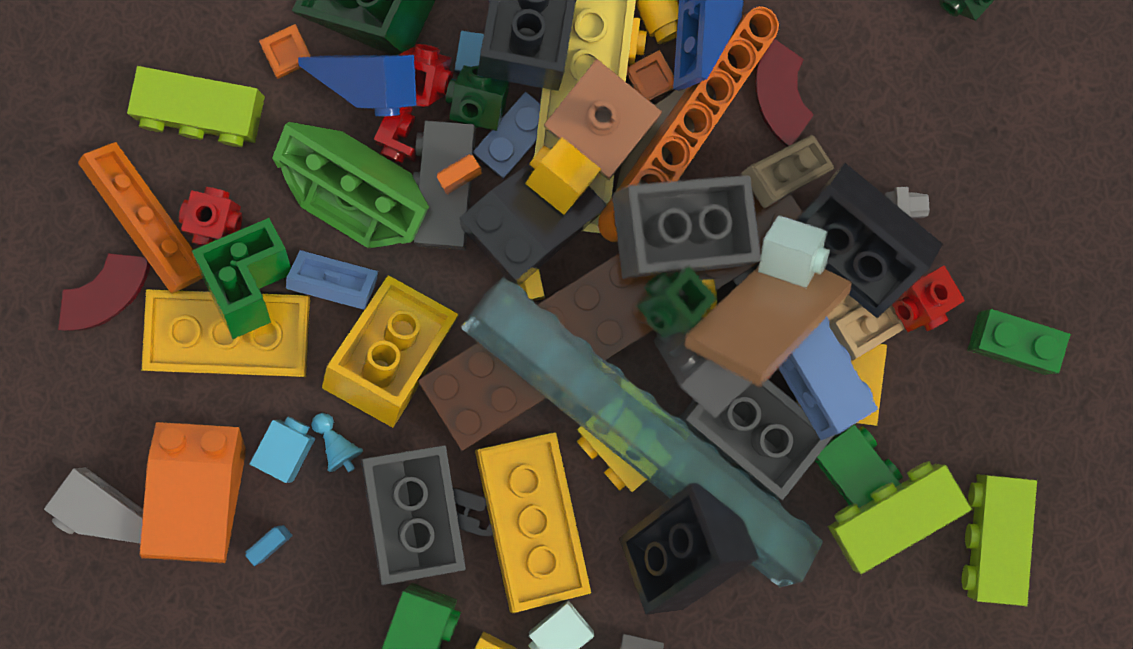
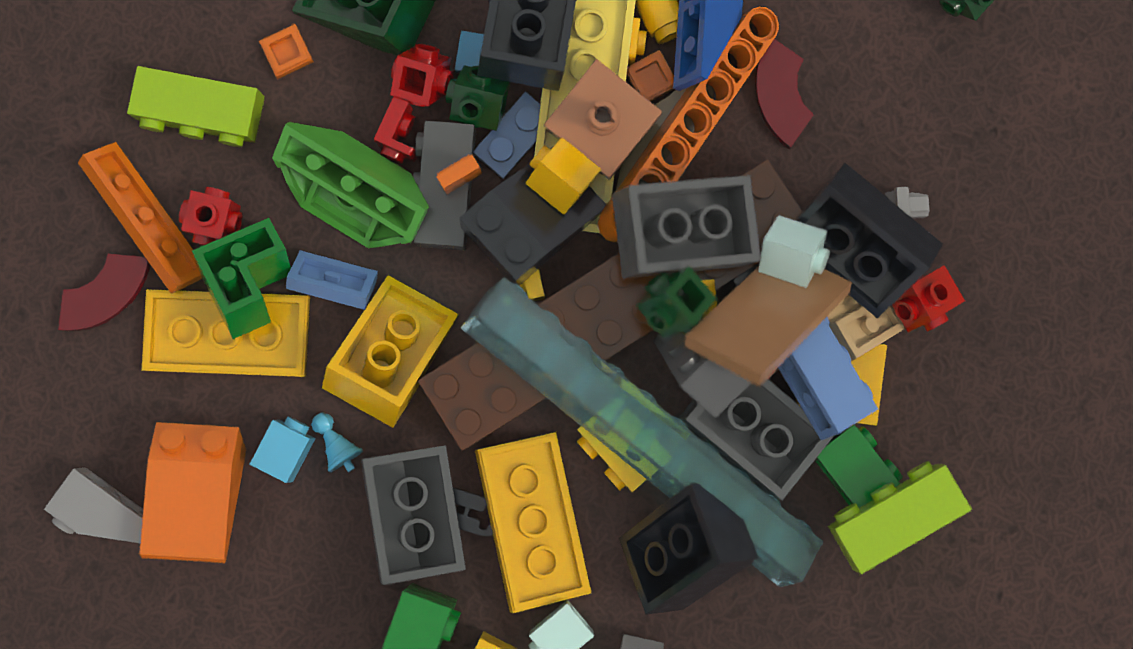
(268, 544): dark azure tile -> none
(367, 80): blue slope -> none
(788, 170): dark tan tile -> none
(1000, 539): lime brick -> none
(1018, 342): green brick -> none

